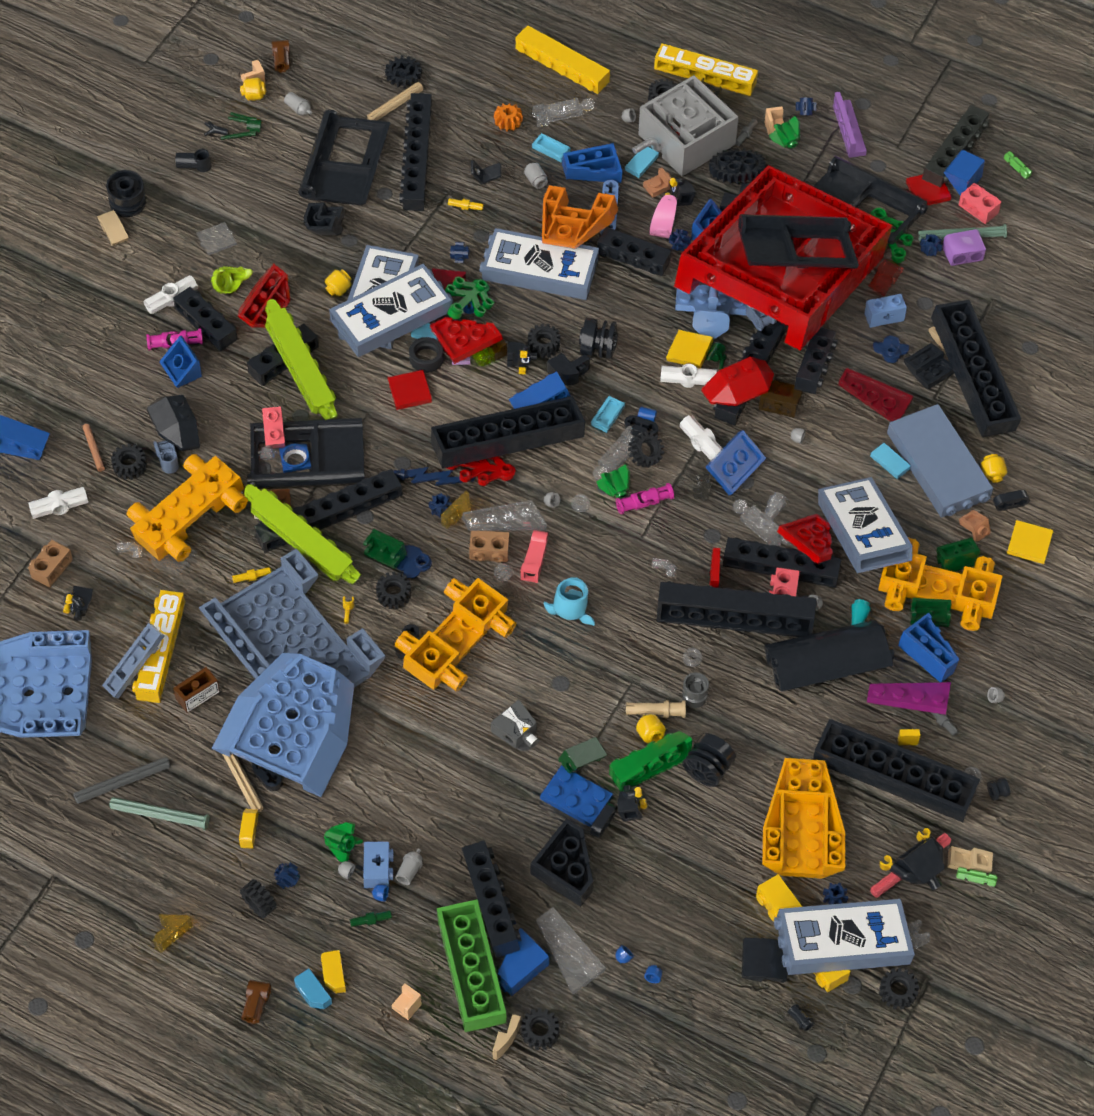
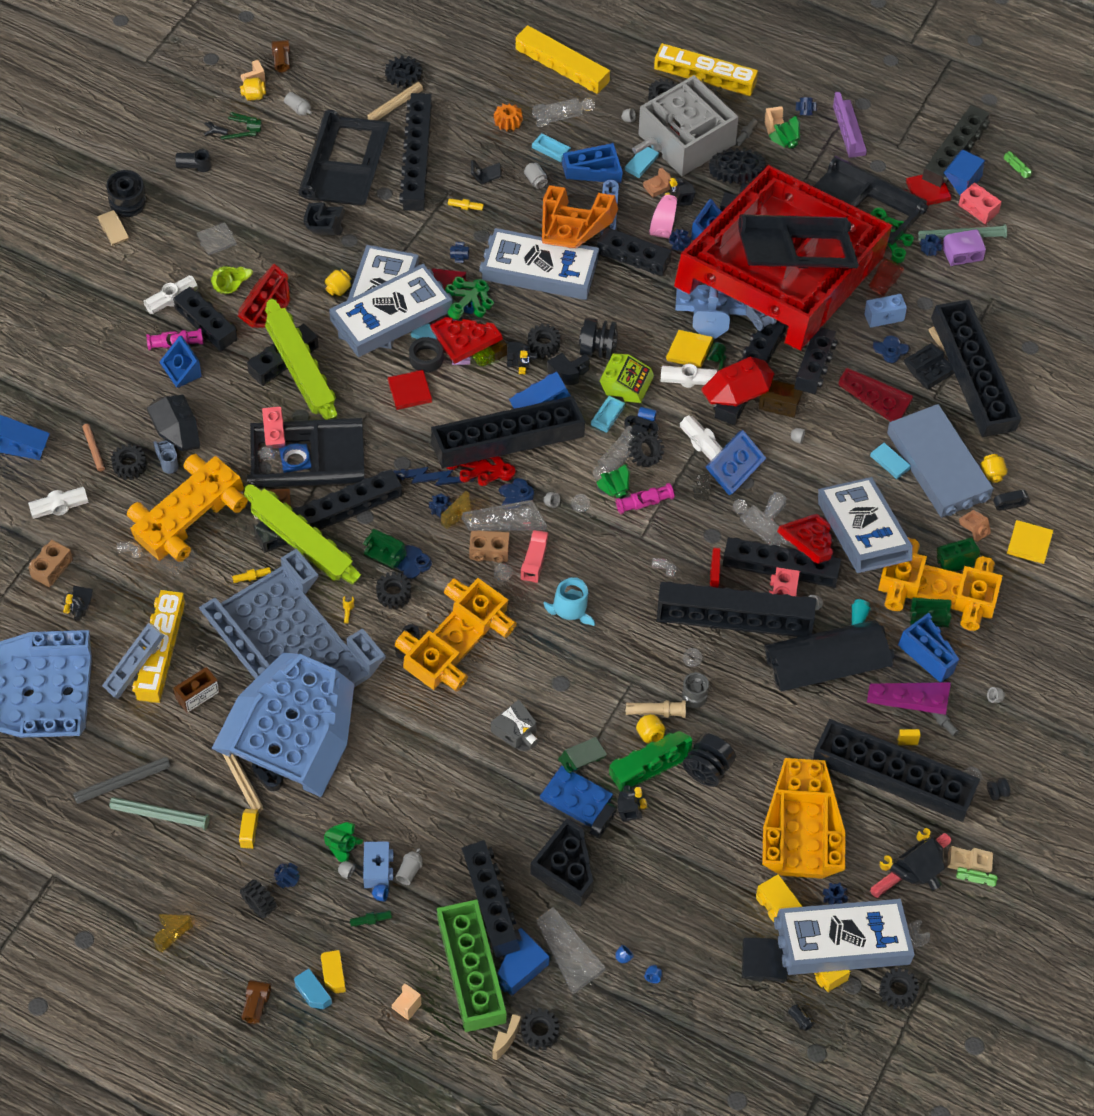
(516, 492): none -> dark blue plate
(626, 378): none -> lime piece

